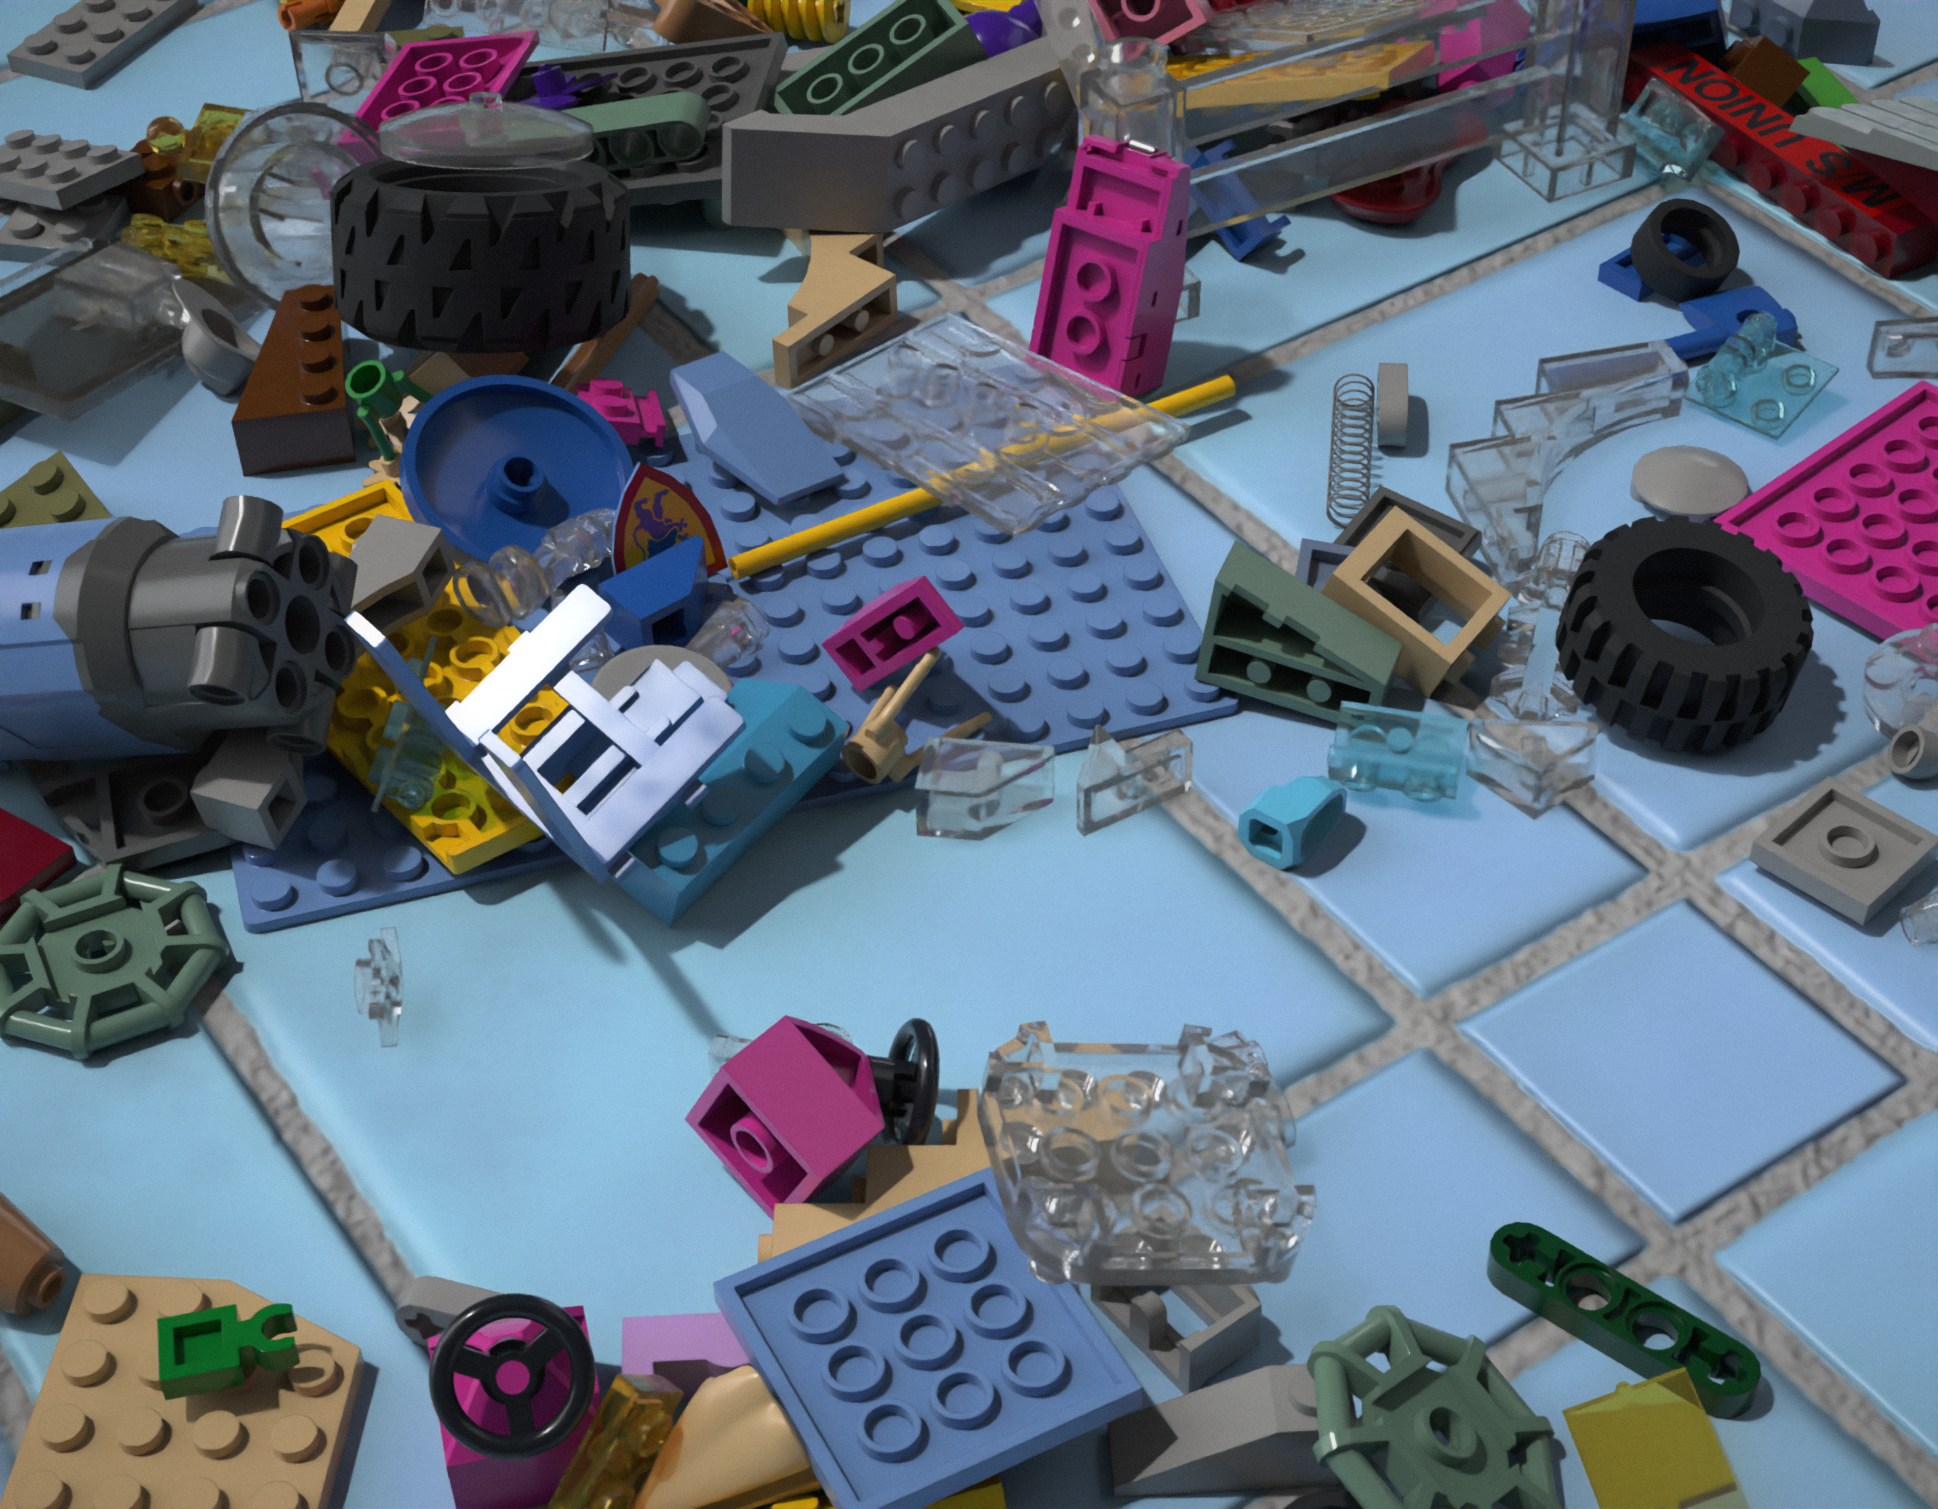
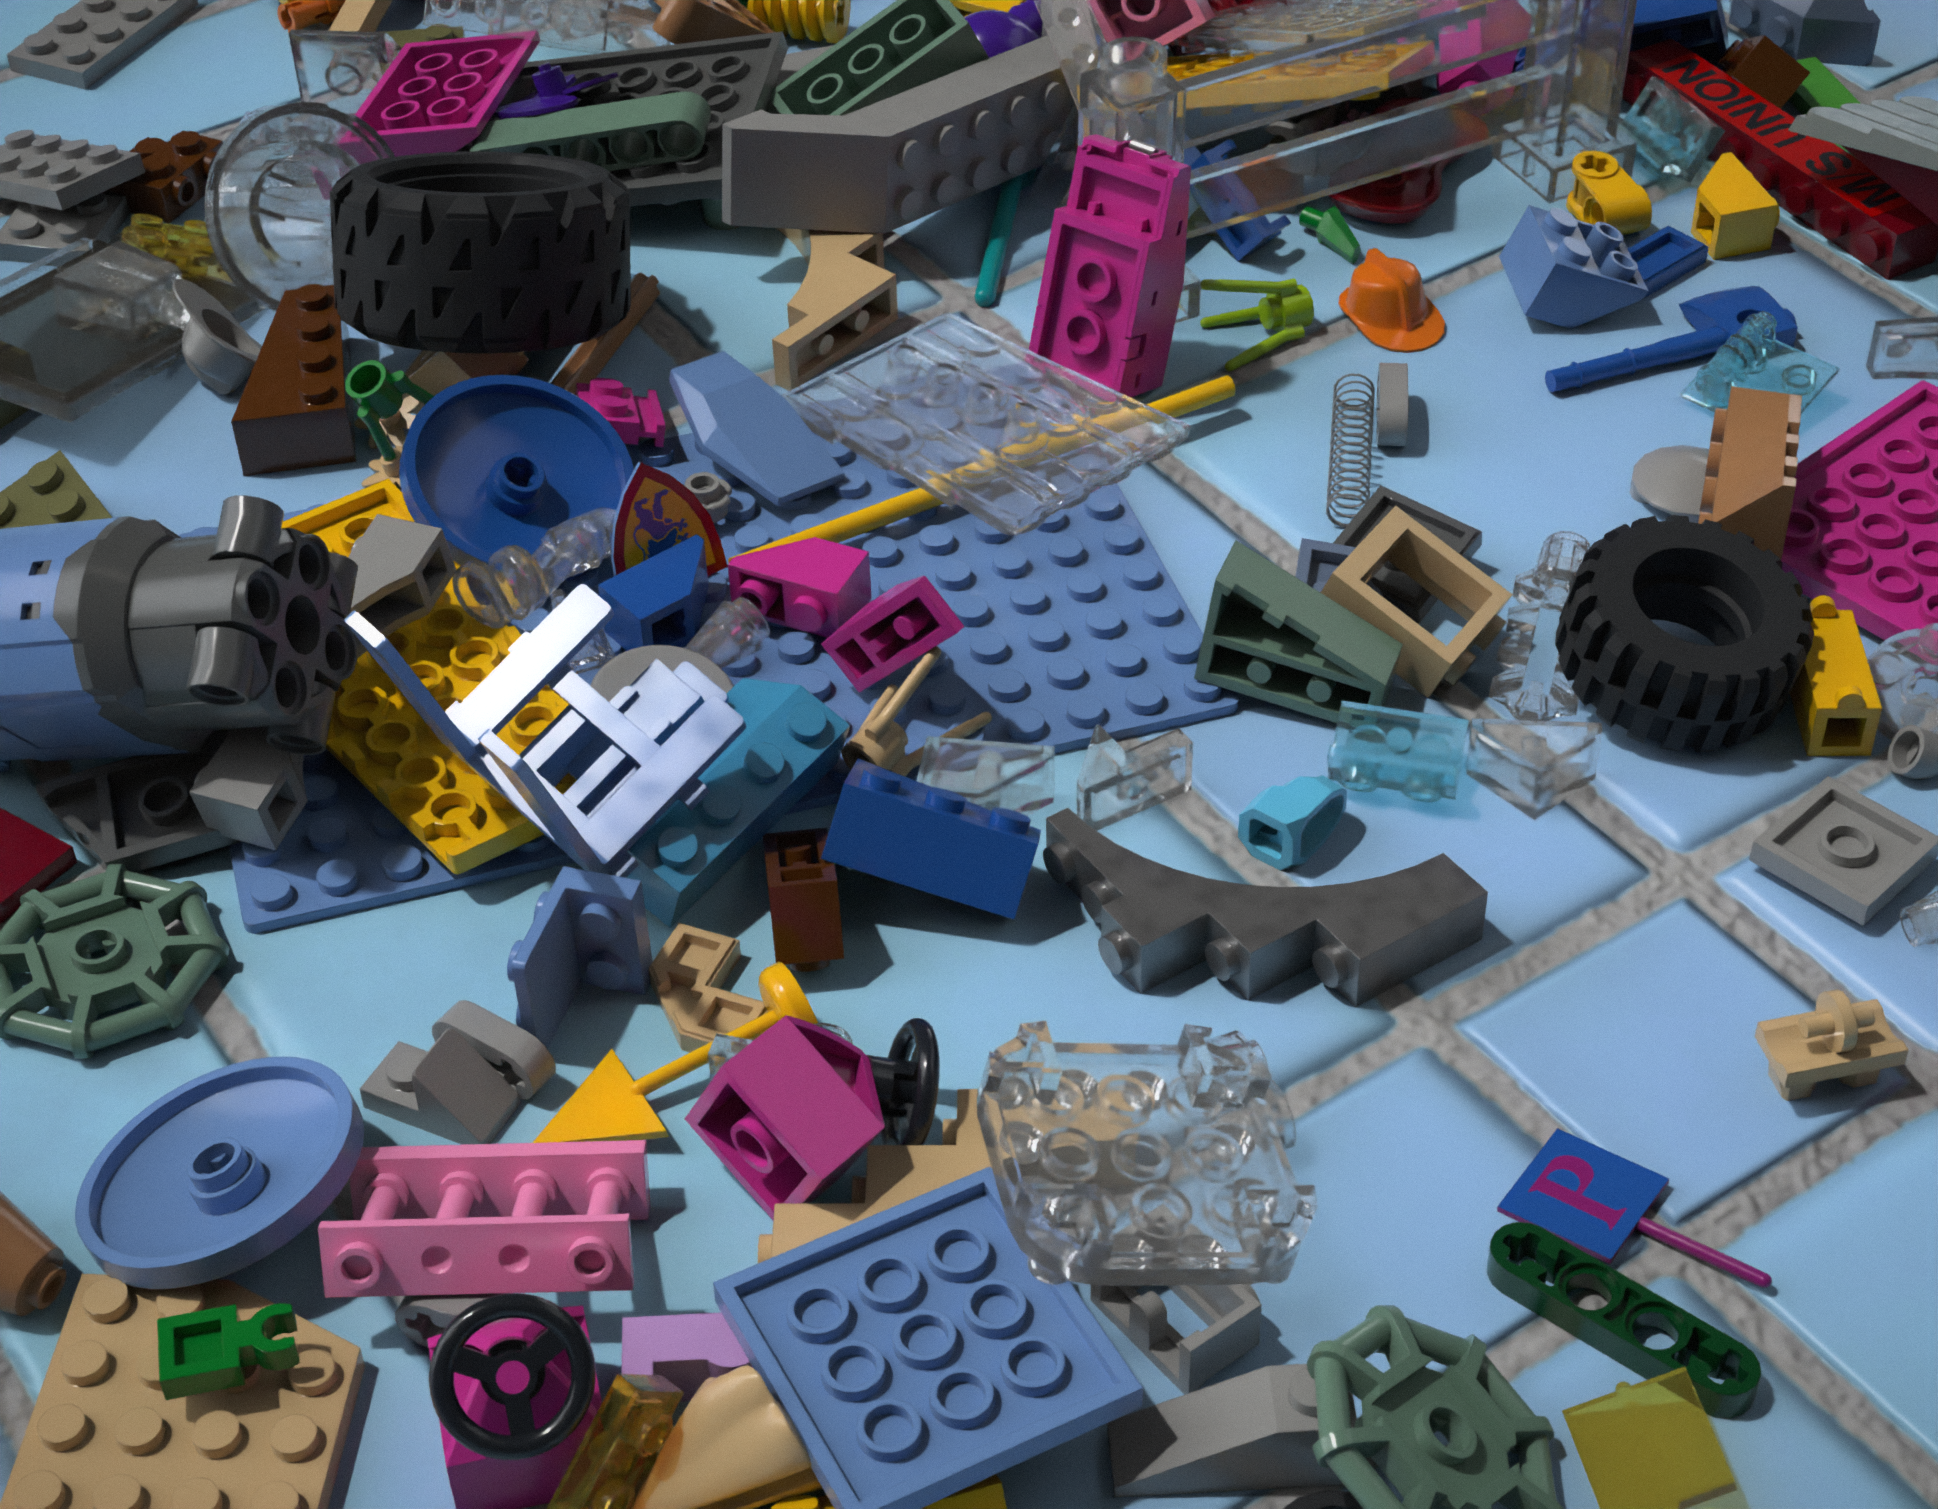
(197, 146): clear yellow plate -> none
(219, 1172): none -> medium blue dish
(380, 985): clear animal -> none
(416, 755): clear light blue hinge -> none
(442, 1090): none -> light grey slope
(486, 135): clear dish -> none
(488, 1219): none -> bright pink fence
(506, 1047): none -> light grey beam
(581, 932): none -> medium blue bracket
(614, 1106): none -> yellow piece
(689, 983): none -> tan tile
(711, 492): none -> light grey plate
(803, 900): none -> reddish brown slope
(804, 583): none -> dark pink slope
(931, 840): none -> blue wedge
(999, 238): none -> teal piece
(1256, 936): none -> flat silver arch
(1284, 310): none -> lime plant
(1331, 231): none -> green bar
(1391, 305): none -> orange piece
(1569, 268): none -> medium blue slope
(1575, 405): clear arch -> none
(1599, 1202): none -> blue piece
(1607, 194): none -> yellow piece
(1701, 228): black tyre -> none
(1733, 211): none -> yellow slope
(1753, 466): none -> medium nougat wedge
(1829, 1044): none -> tan hips
(1835, 687): none -> yellow brick

